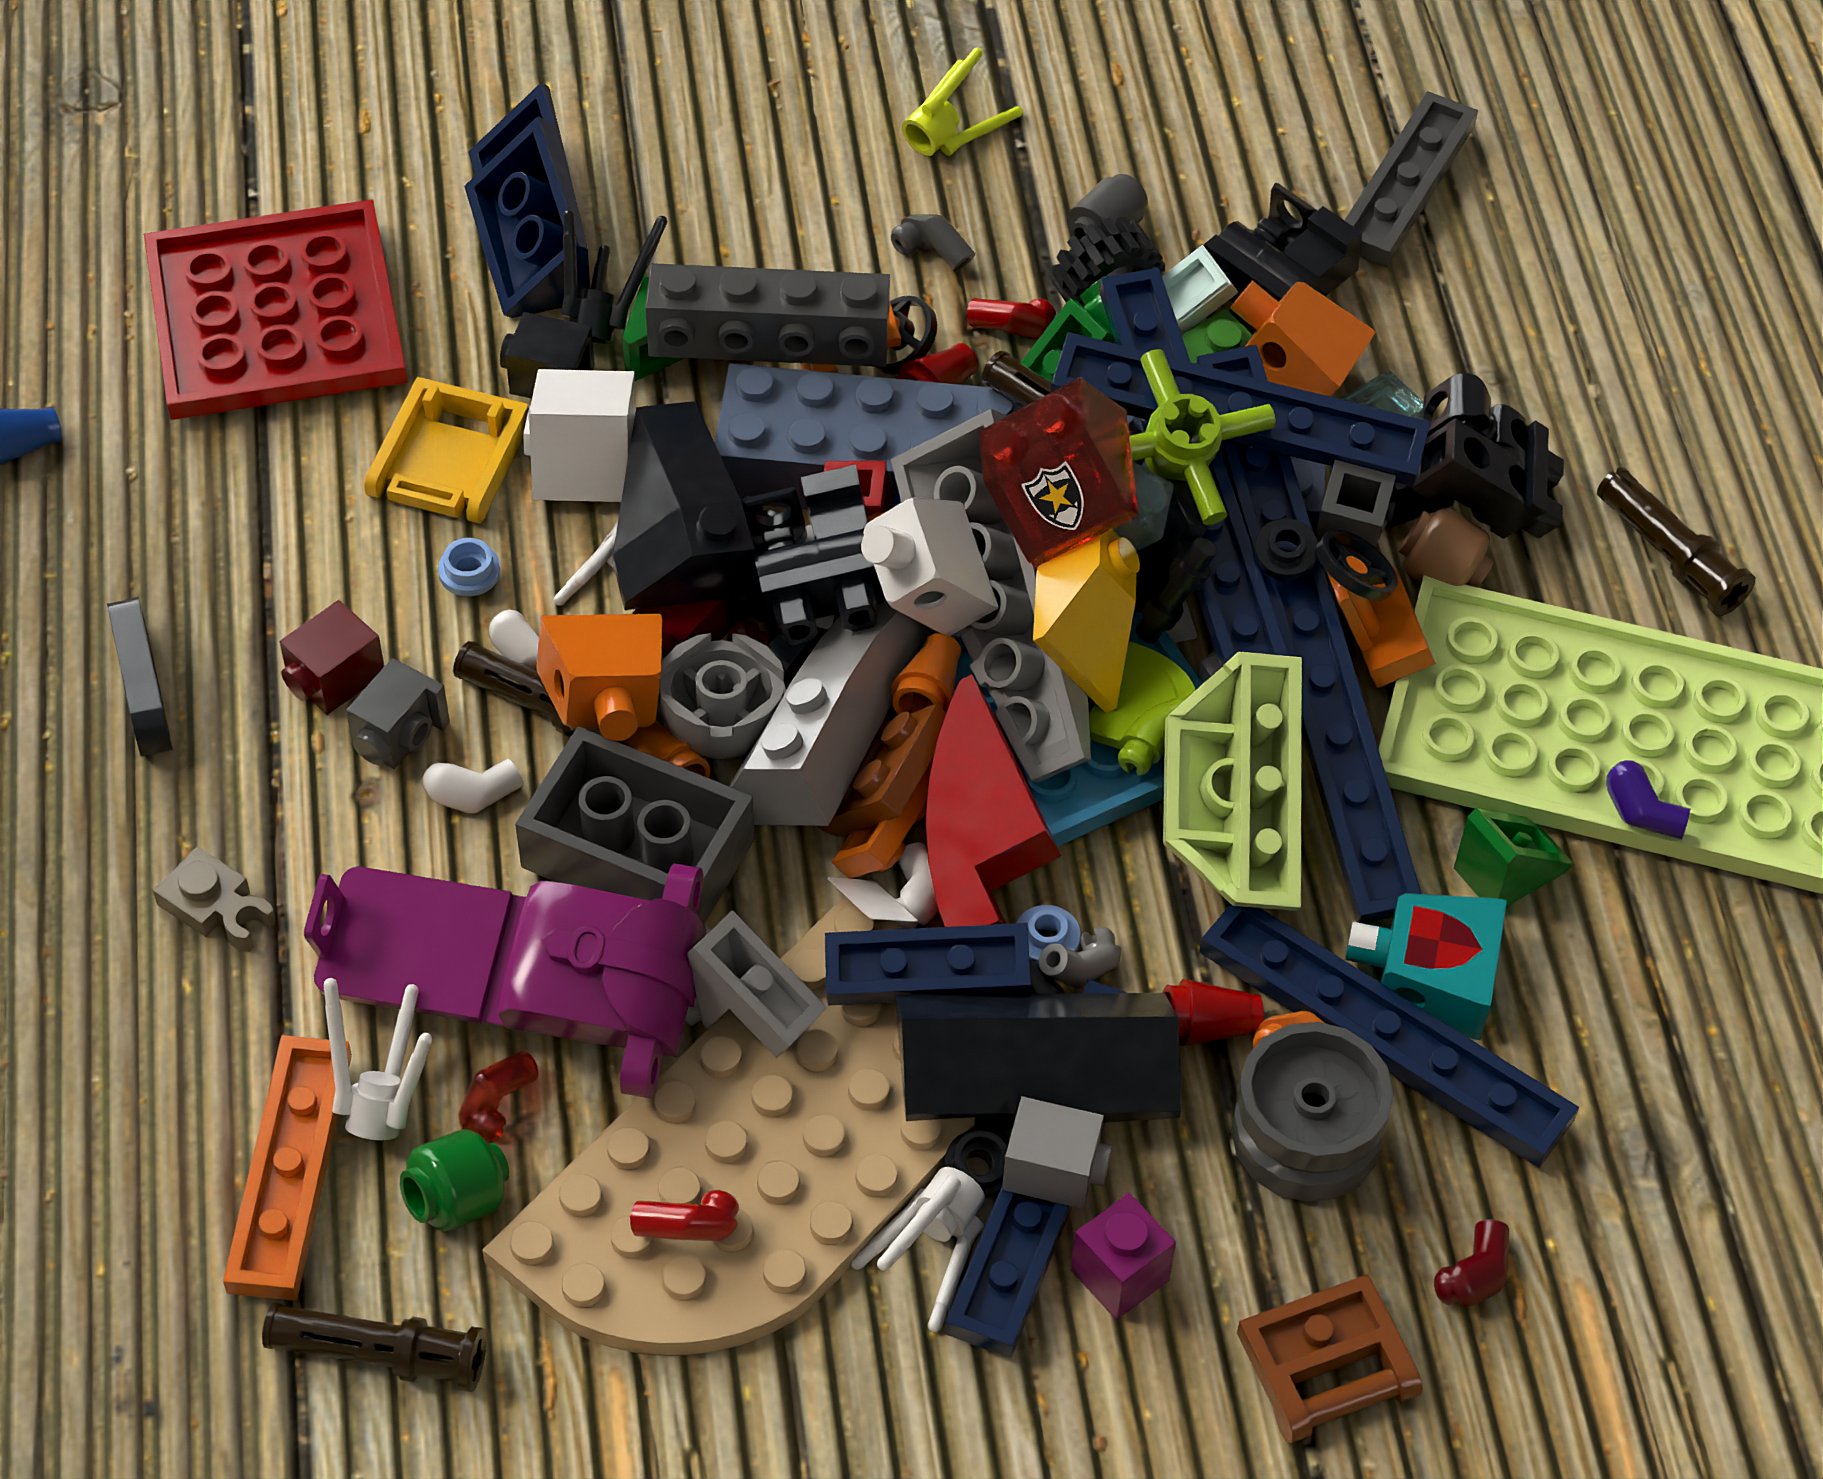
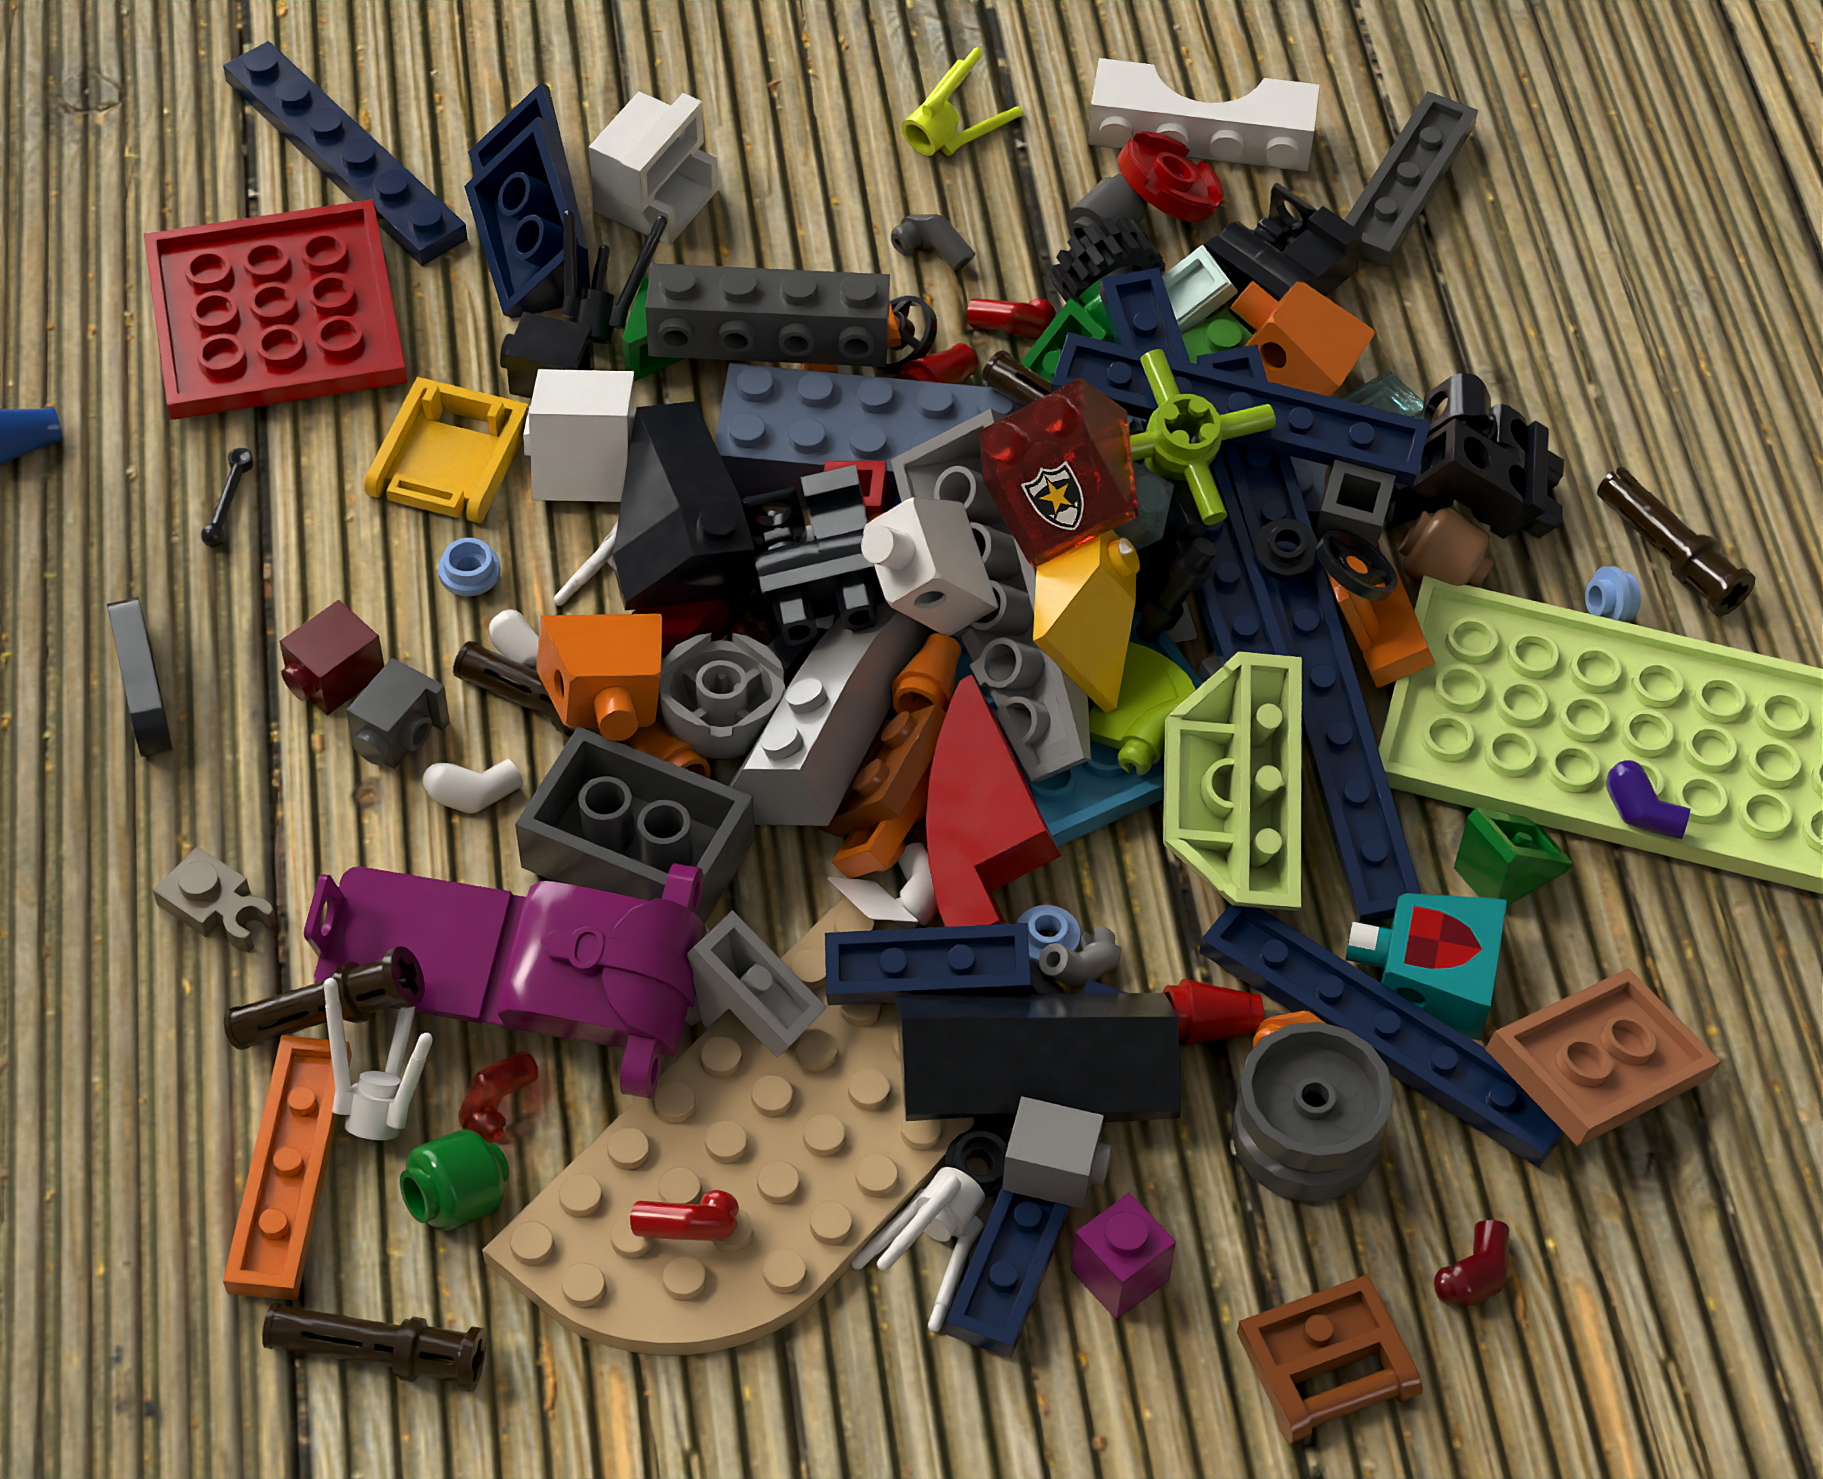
(240, 462): none -> black hinge
(345, 152): none -> dark blue plate
(361, 993): none -> dark brown pin
(652, 165): none -> white plate
(1168, 179): none -> red tile
(1262, 129): none -> white arch
(1602, 1056): none -> nougat plate
(1613, 594): none -> light blue plate

